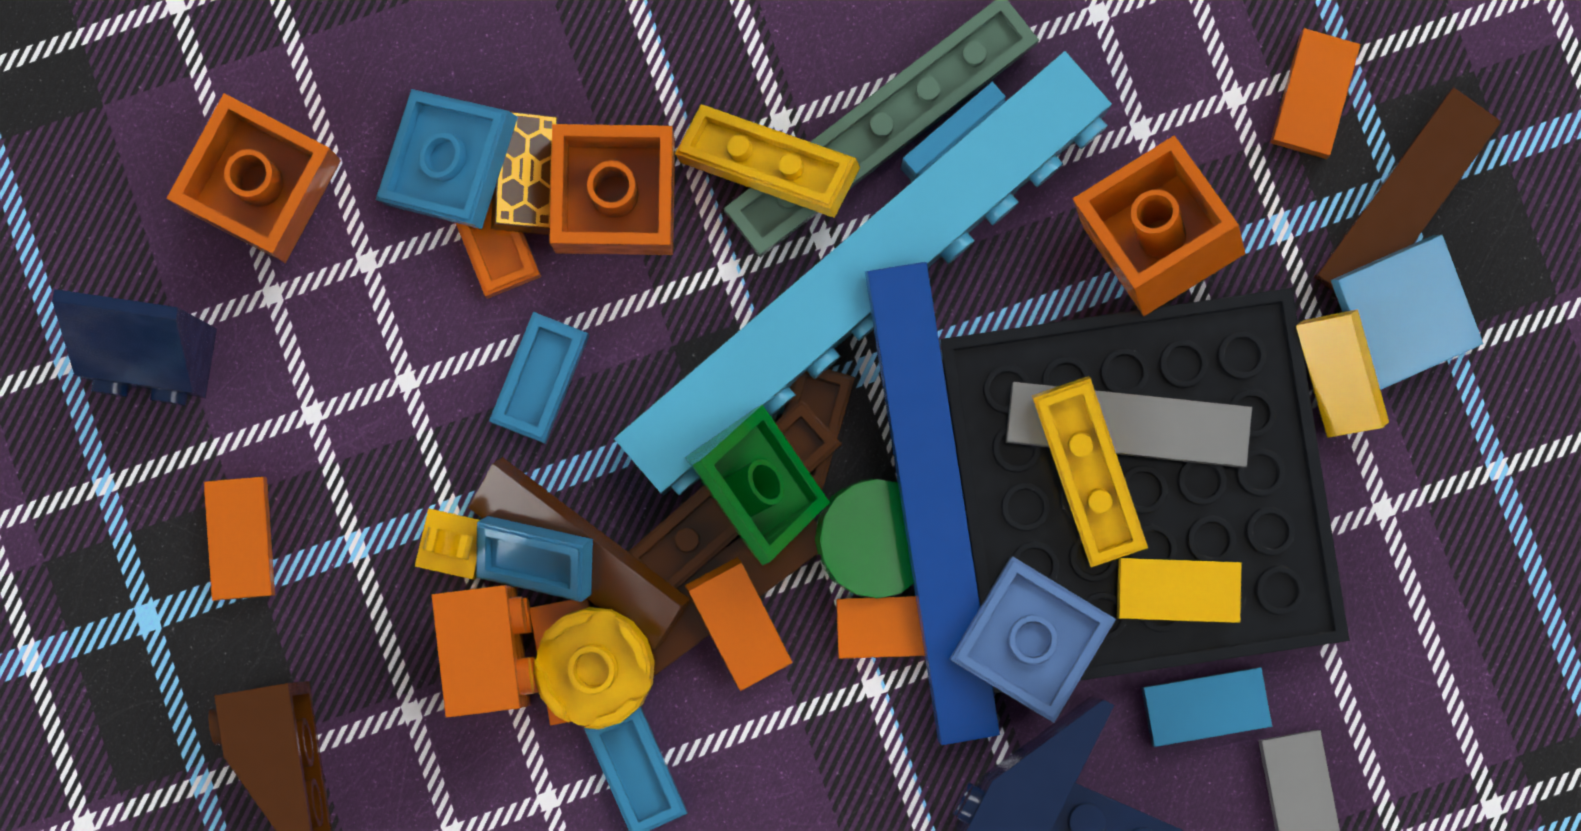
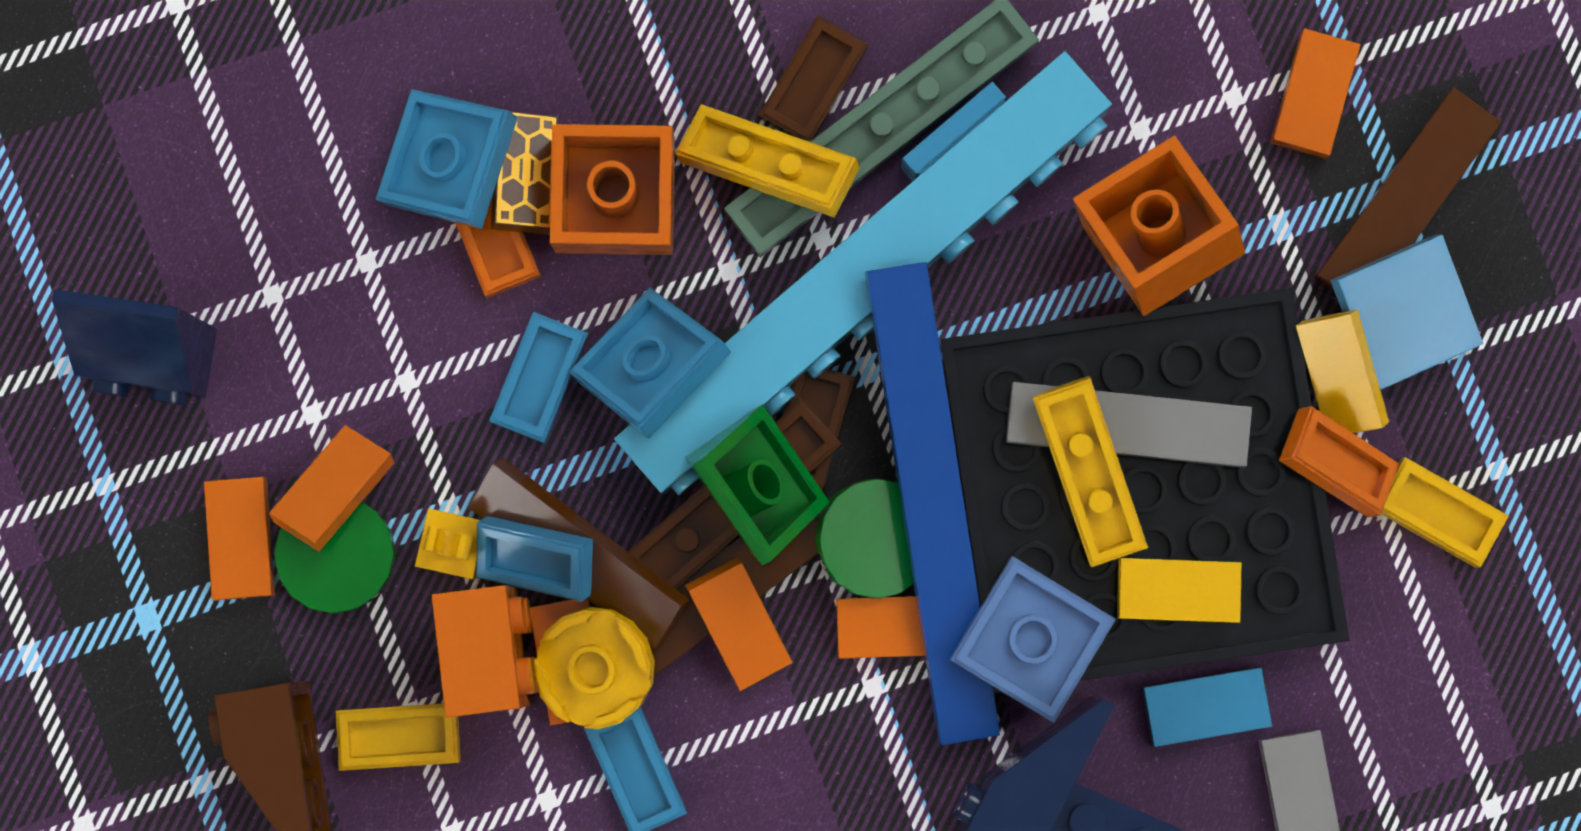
(254, 178): orange brick -> none
(331, 488): none -> orange tile
(346, 570): none -> green tile
(396, 737): none -> yellow tile
(649, 362): none -> dark azure tile
(813, 80): none -> reddish brown tile
(1339, 461): none -> orange tile
(1443, 513): none -> yellow tile

